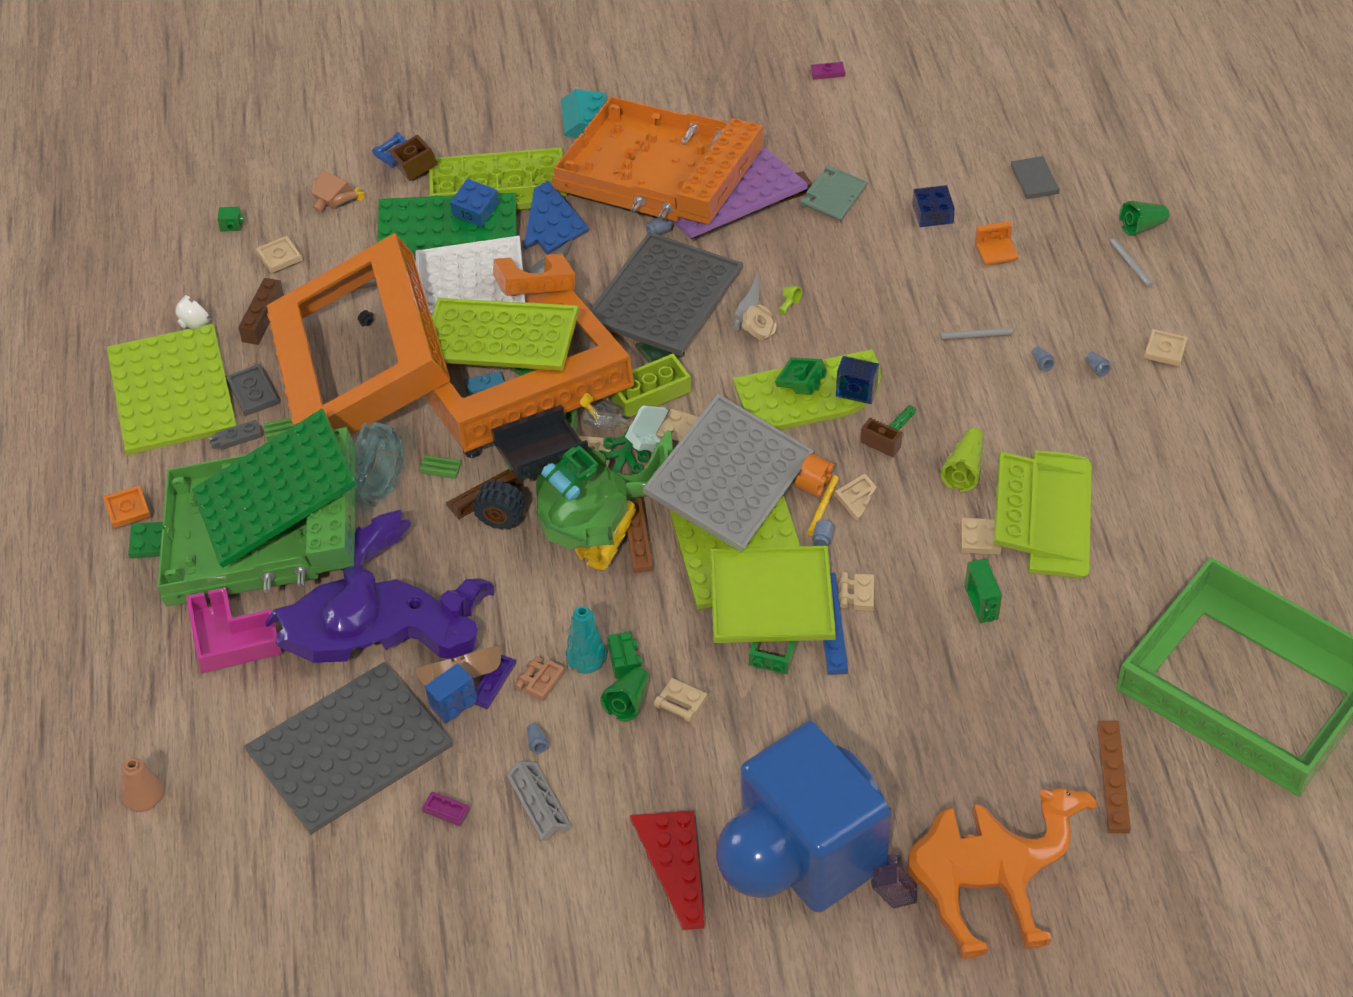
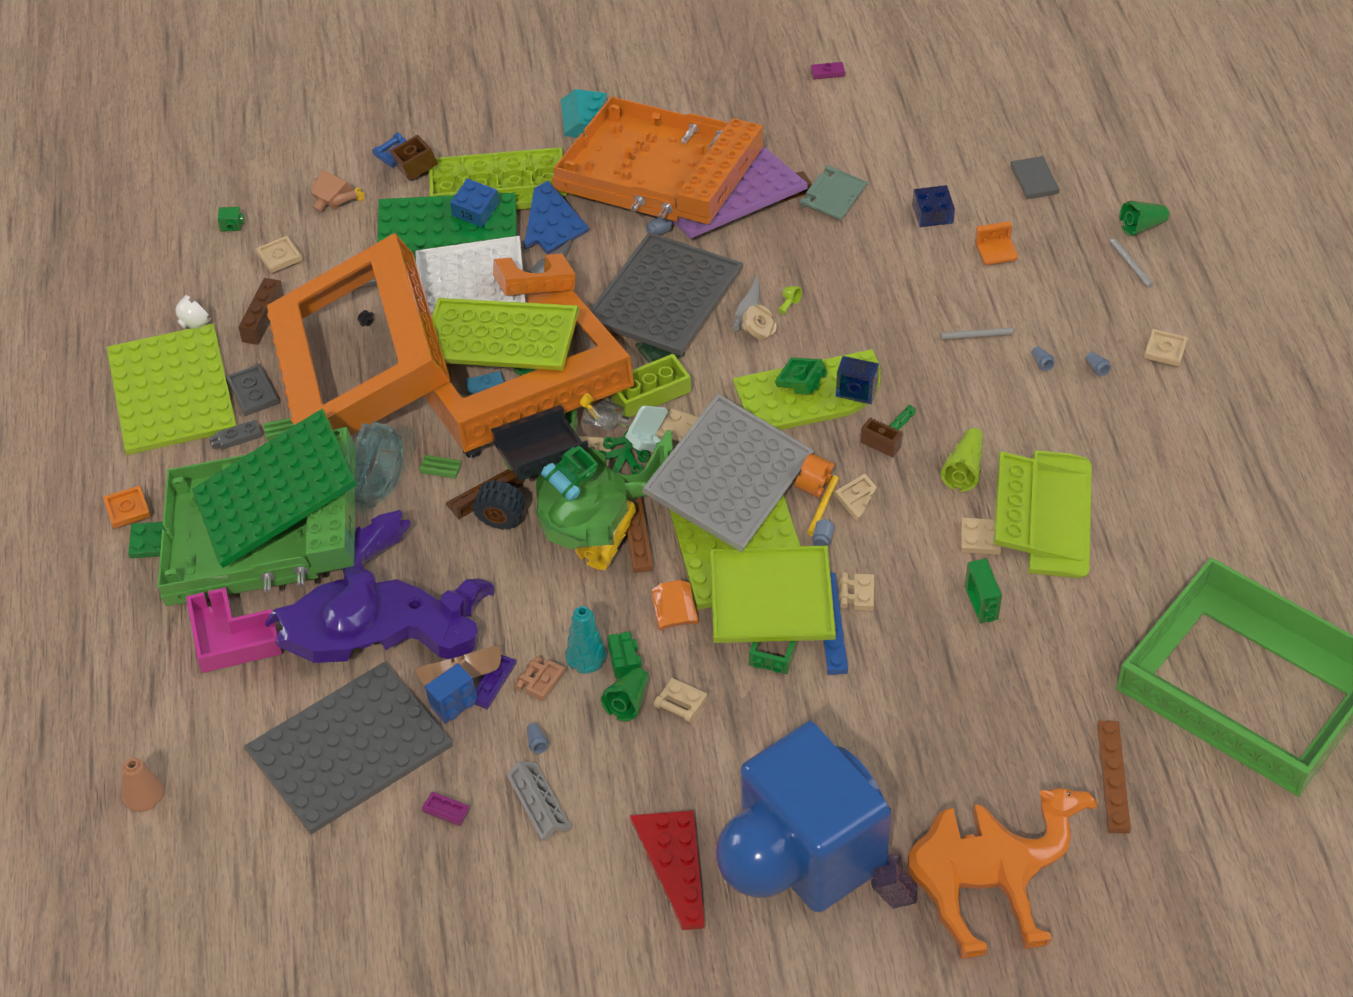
(674, 604): none -> orange slope

